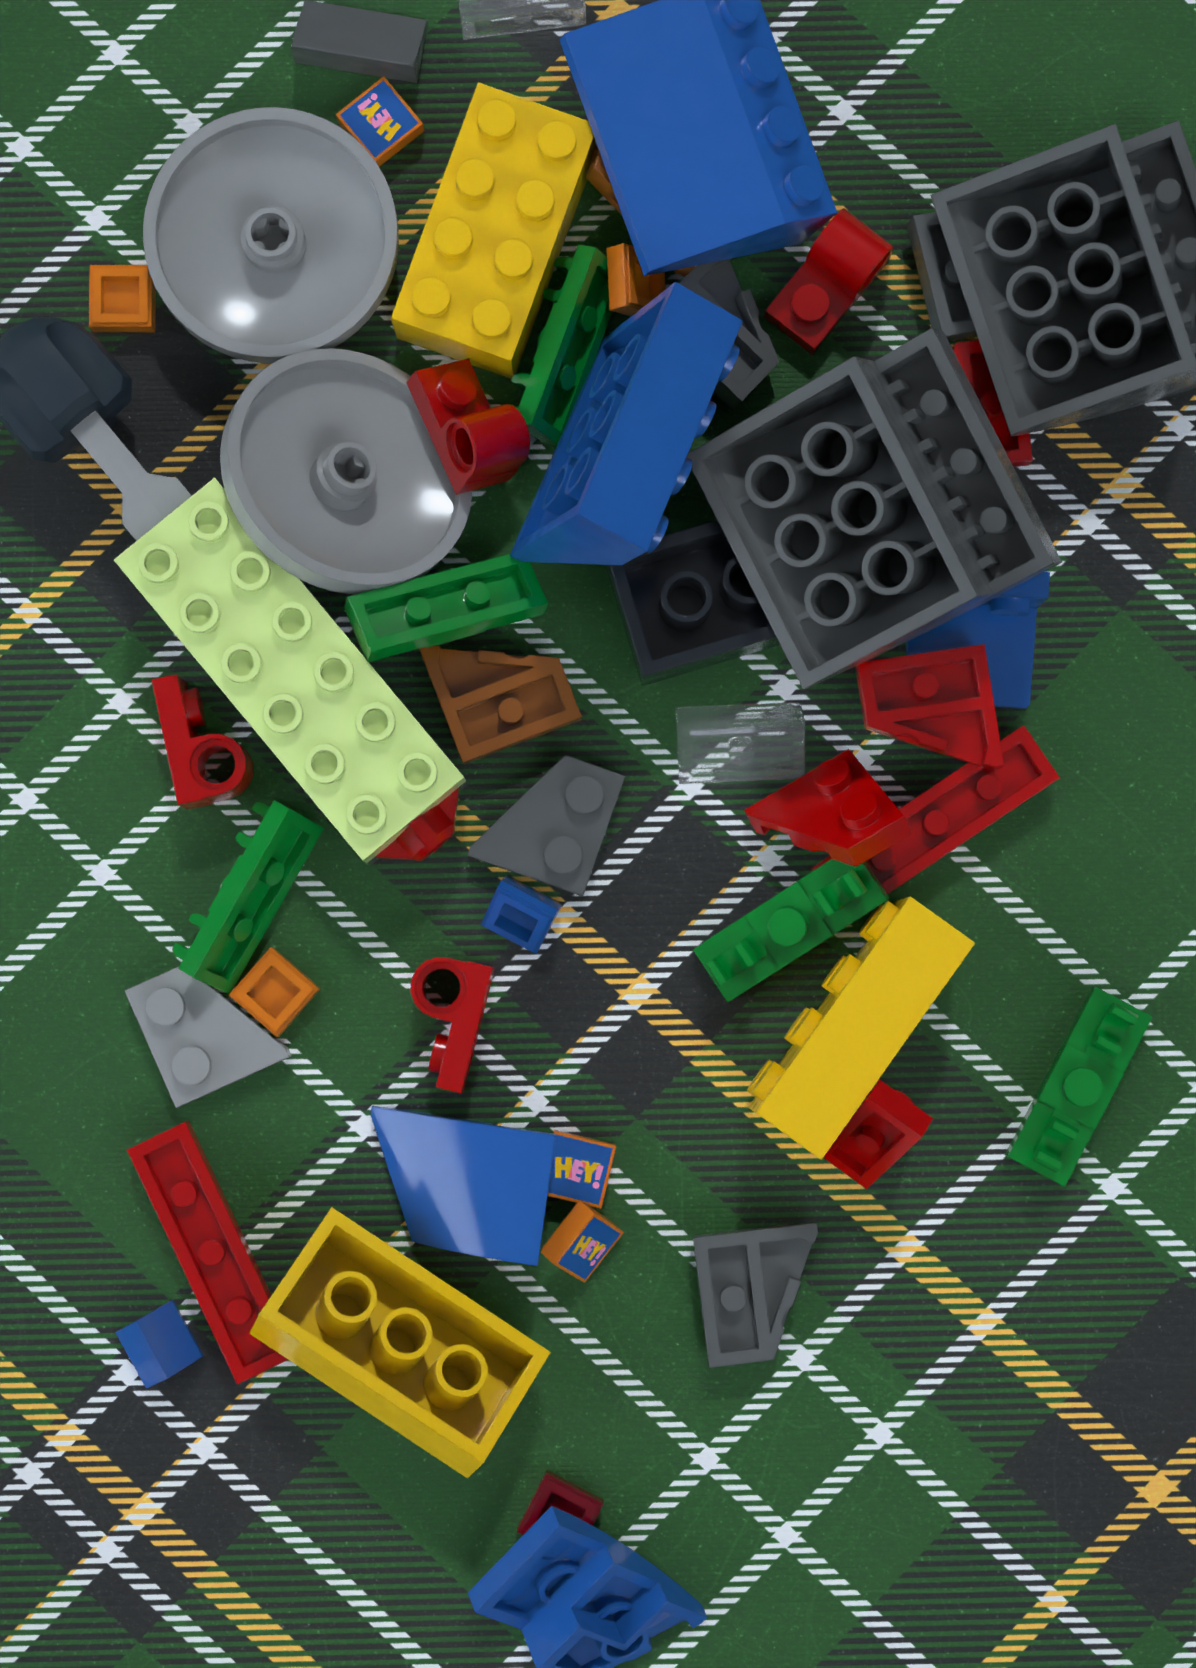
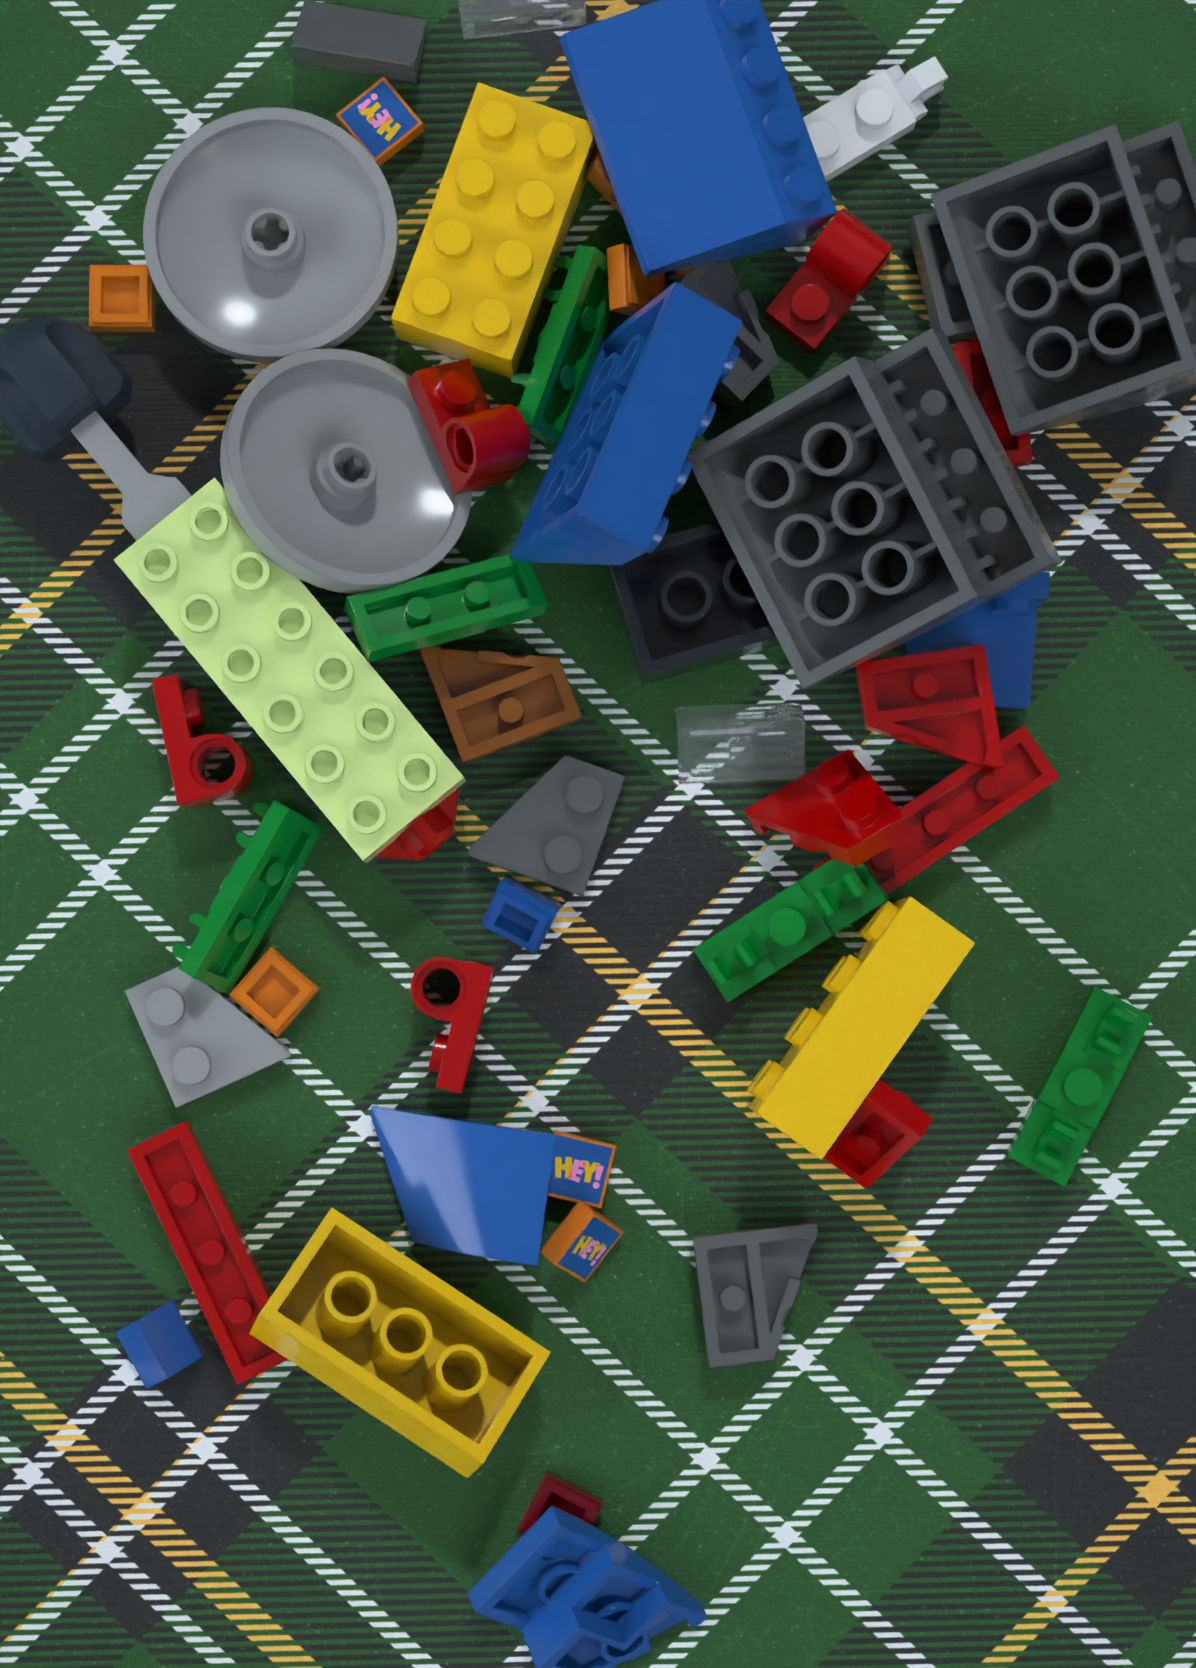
(872, 115): none -> white hinge

